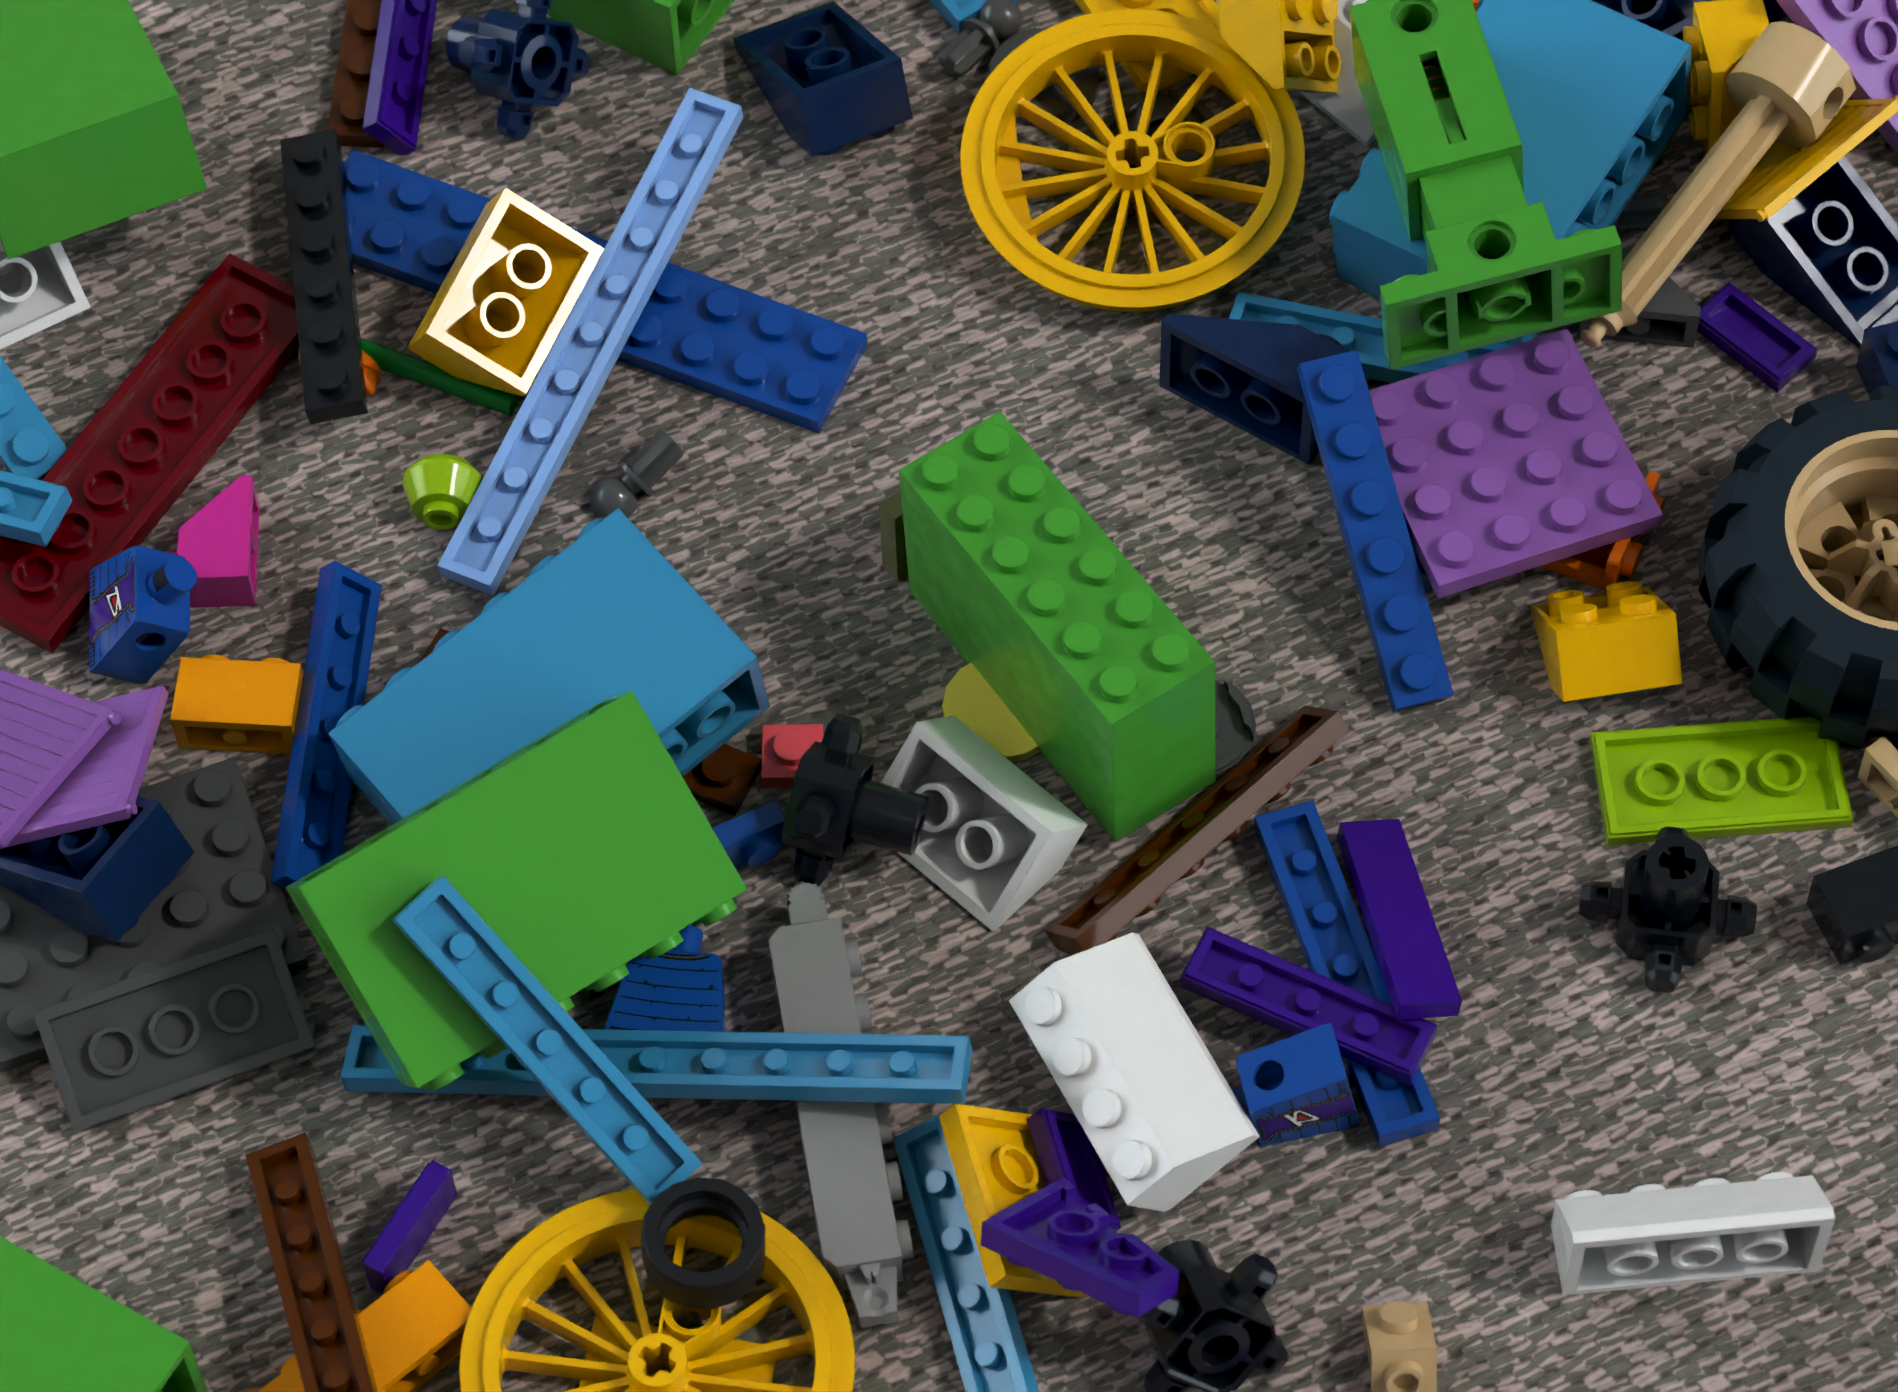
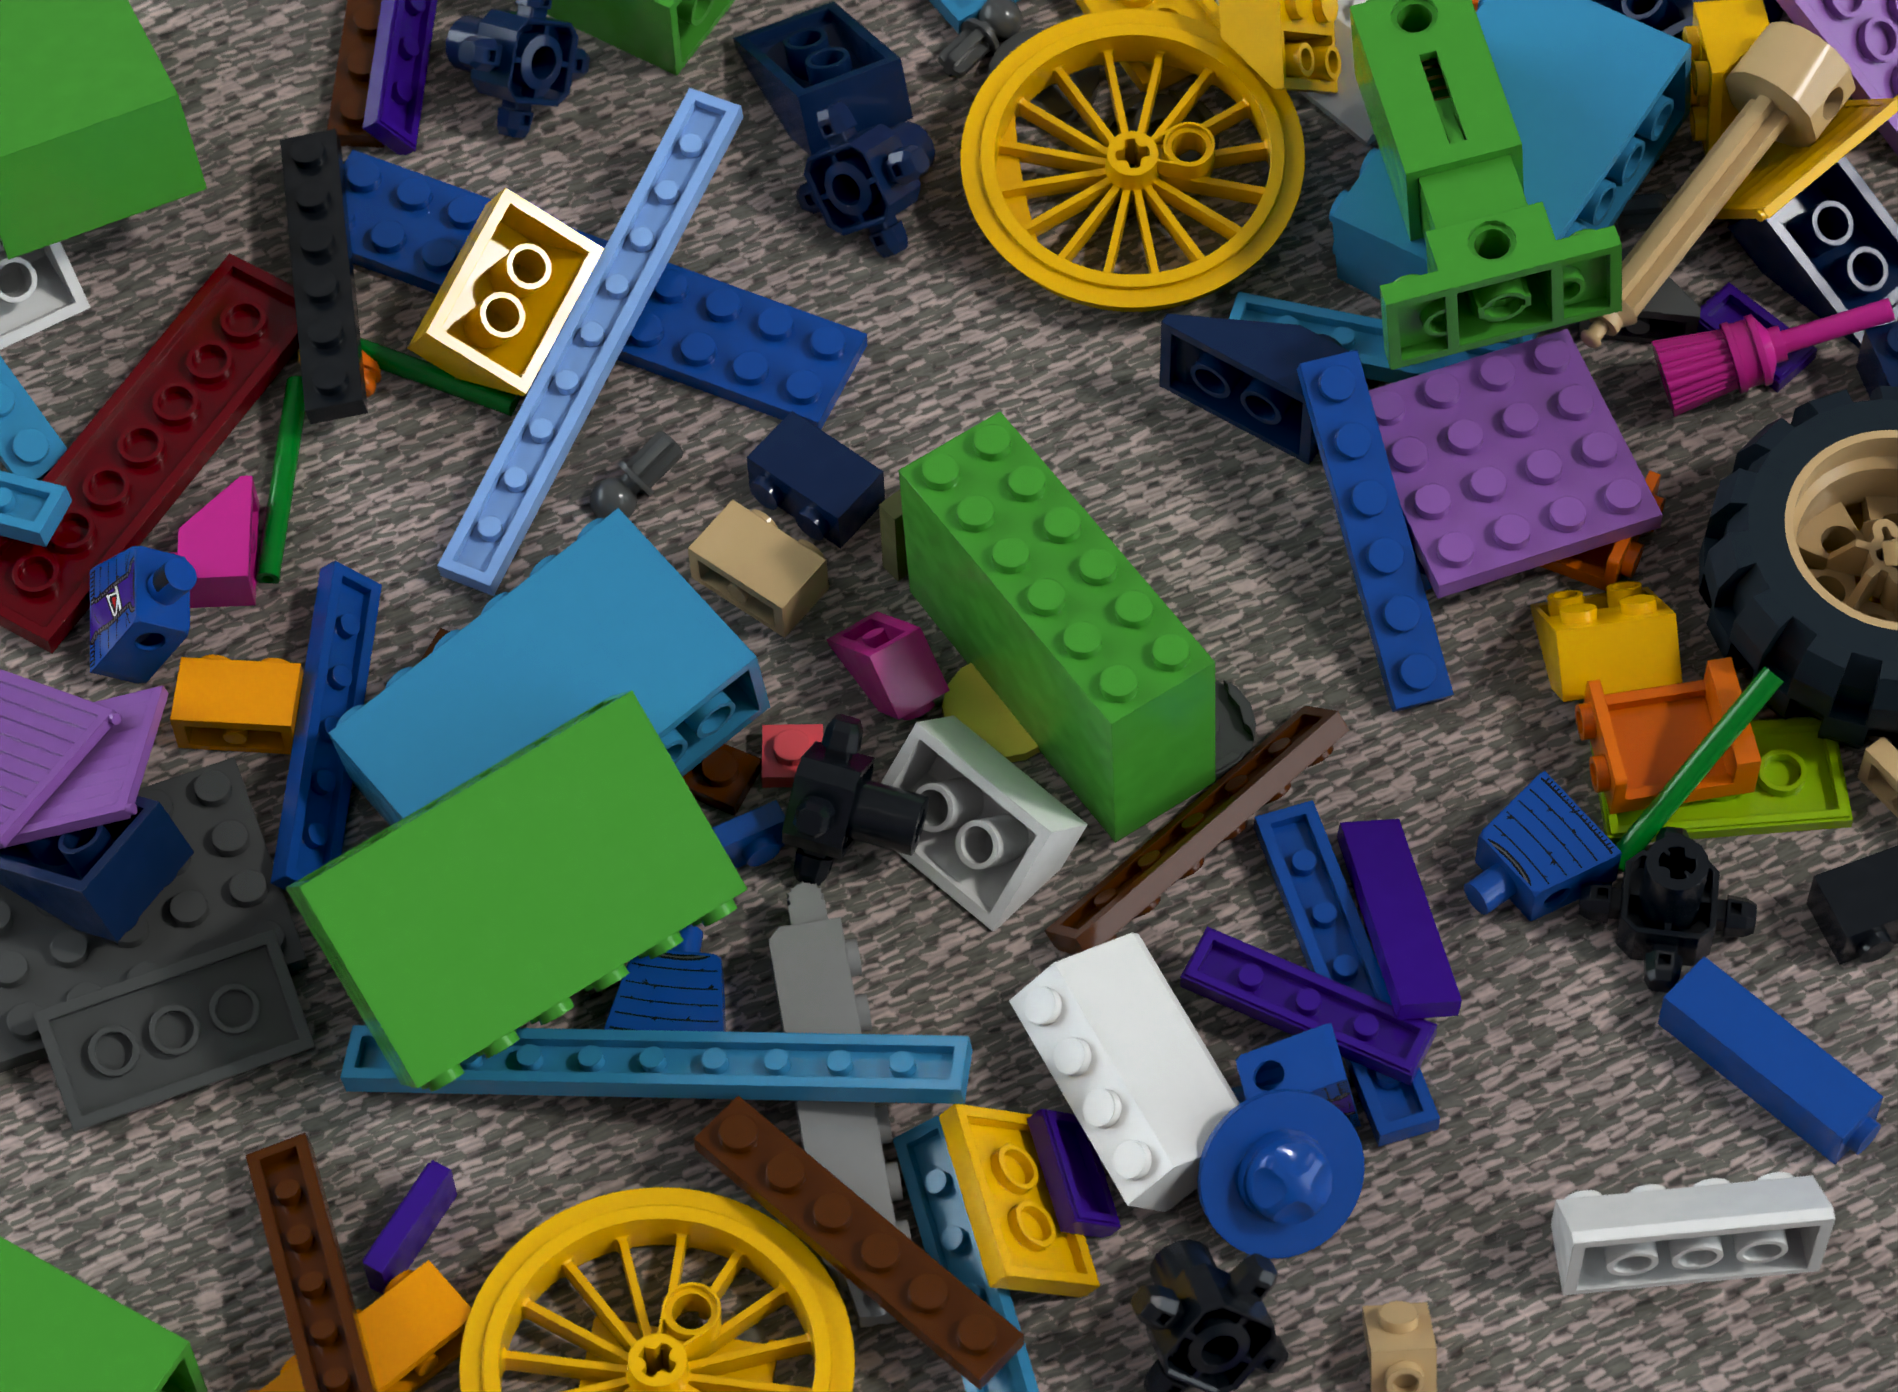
(282, 483): none -> green piece
(440, 489): lime cone -> none
(546, 1040): dark azure plate -> none
(708, 1198): black tyre -> none
(759, 567): none -> tan brick
(815, 480): none -> dark blue brick
(859, 1242): none -> reddish brown plate
(866, 176): none -> dark blue piece
(891, 665): none -> dark pink slope
(1080, 1250): dark purple wing -> none
(1280, 1173): none -> blue hat
(1540, 853): none -> blue torso
(1652, 731): none -> orange panel
(1698, 764): none -> green piece
(1746, 353): none -> dark pink piece
(1771, 1061): none -> blue brick

